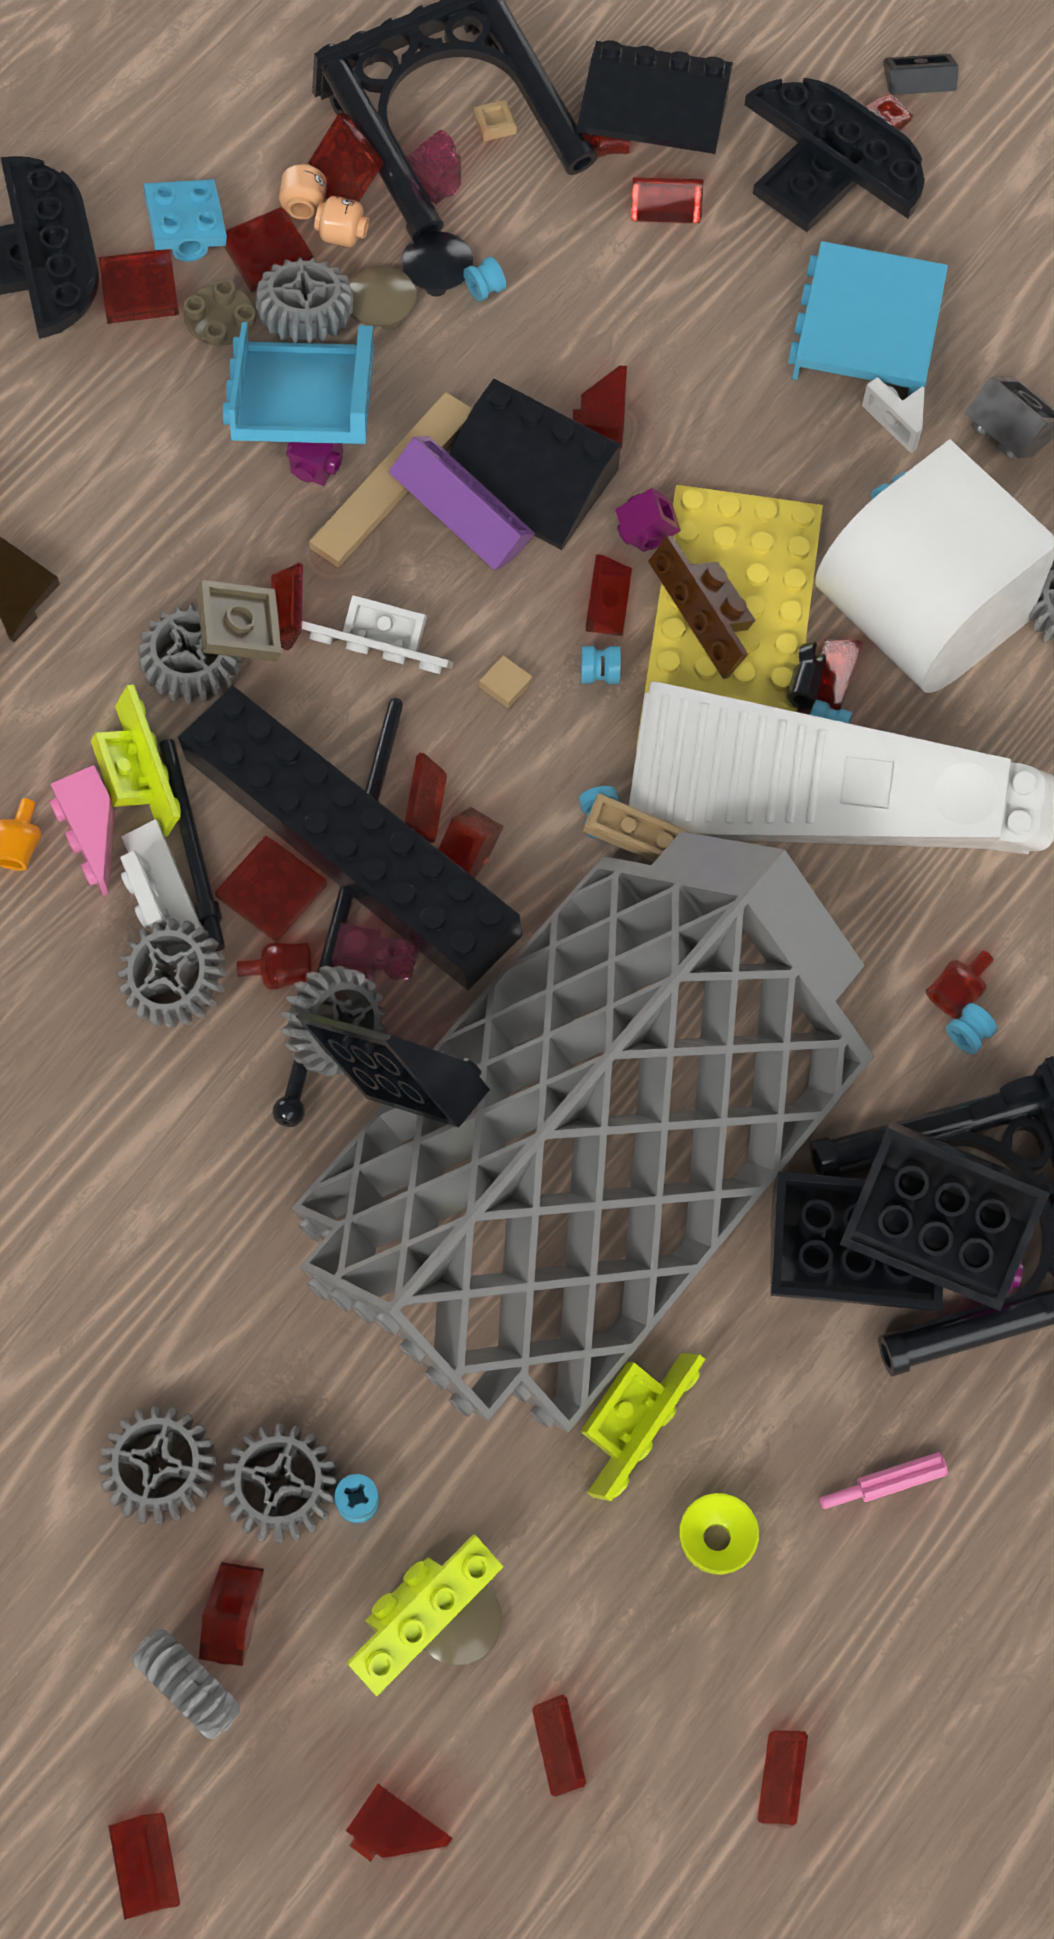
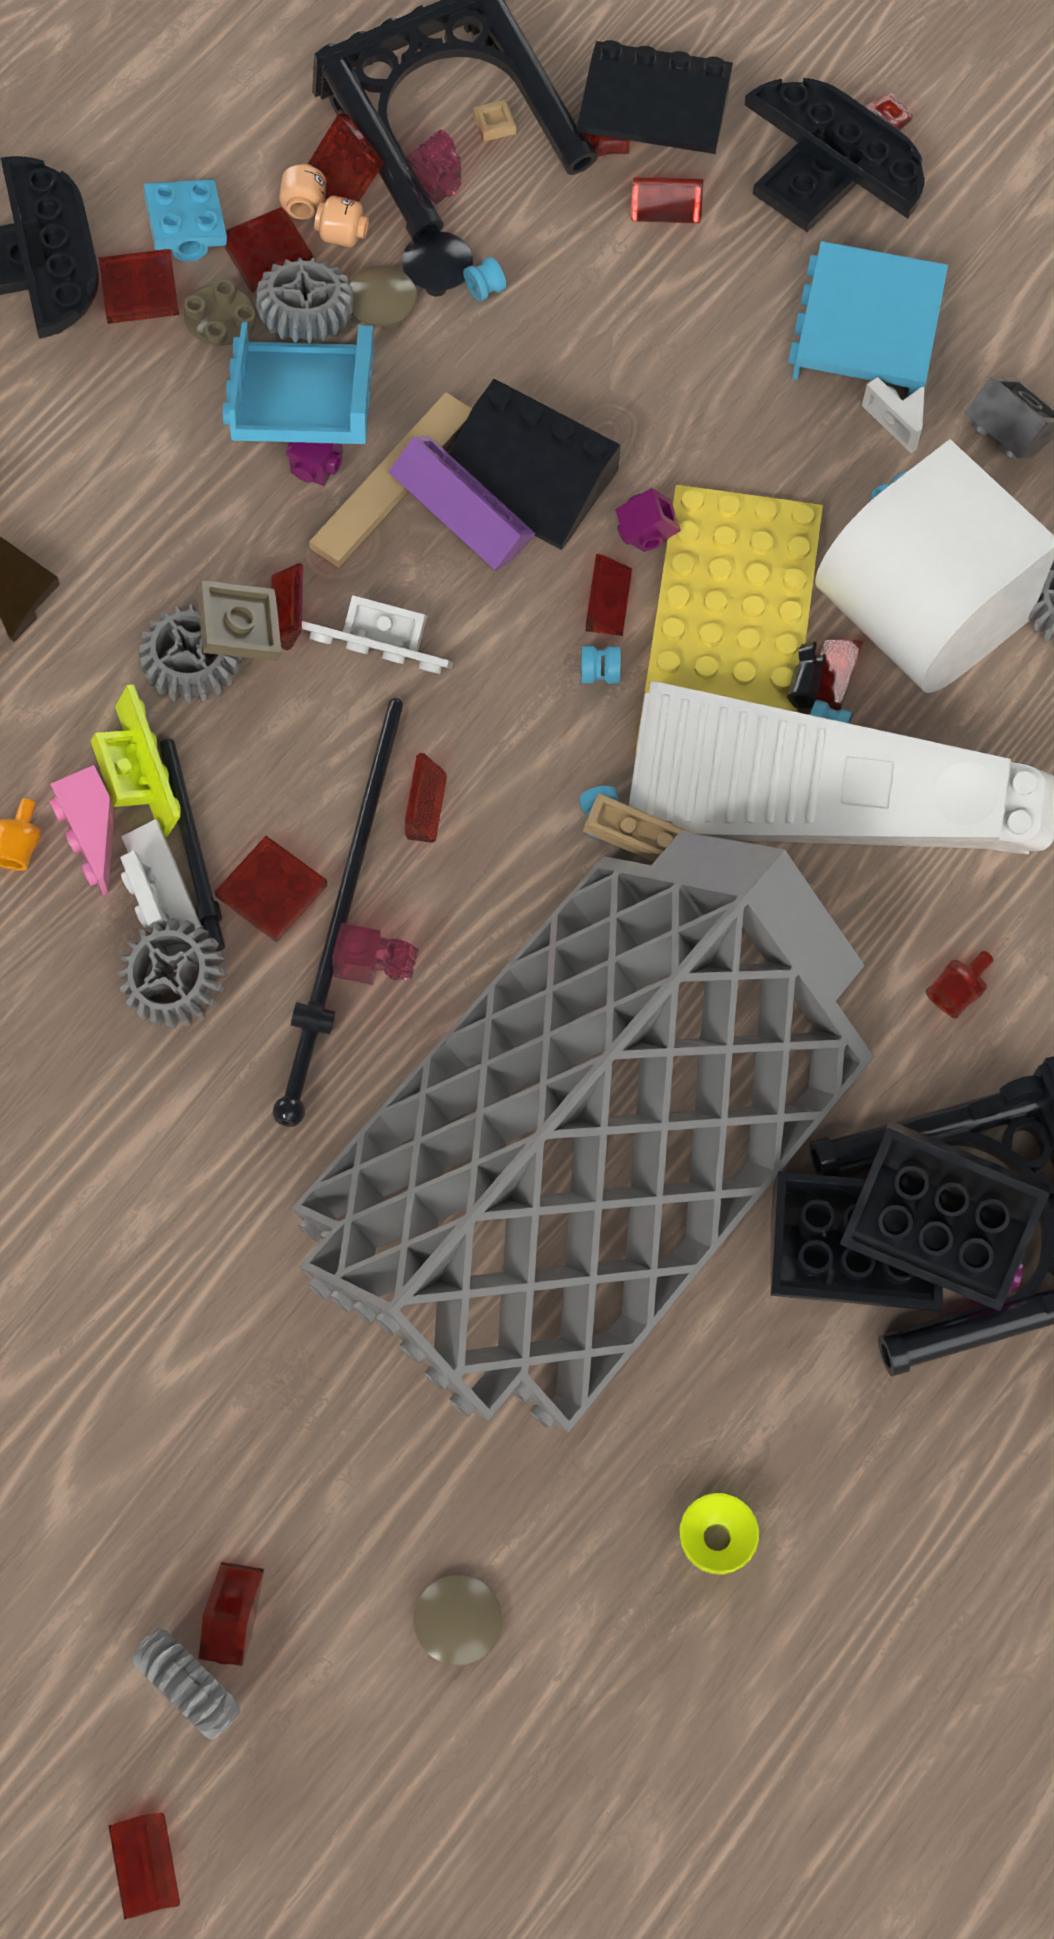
(162, 1448): light grey gear -> none
(260, 1475): light grey gear -> none
(279, 965): clear red piece -> none
(319, 999): light grey gear -> none
(351, 837): black brick -> none
(354, 1506): medium azure wheel -> none
(393, 1829): clear red slope -> none
(400, 1070): black slope -> none
(420, 1611): neon yellow bracket -> none
(470, 840): clear red slope -> none
(505, 681): tan tile -> none
(559, 1746): clear red slope -> none
(604, 405): clear red slope -> none
(632, 1416): neon yellow bracket -> none
(706, 603): reddish brown bracket -> none
(782, 1778): clear red slope -> none
(890, 1480): bright pink axle -> none
(921, 74): black slope -> none
(971, 1028): medium azure wheel -> none

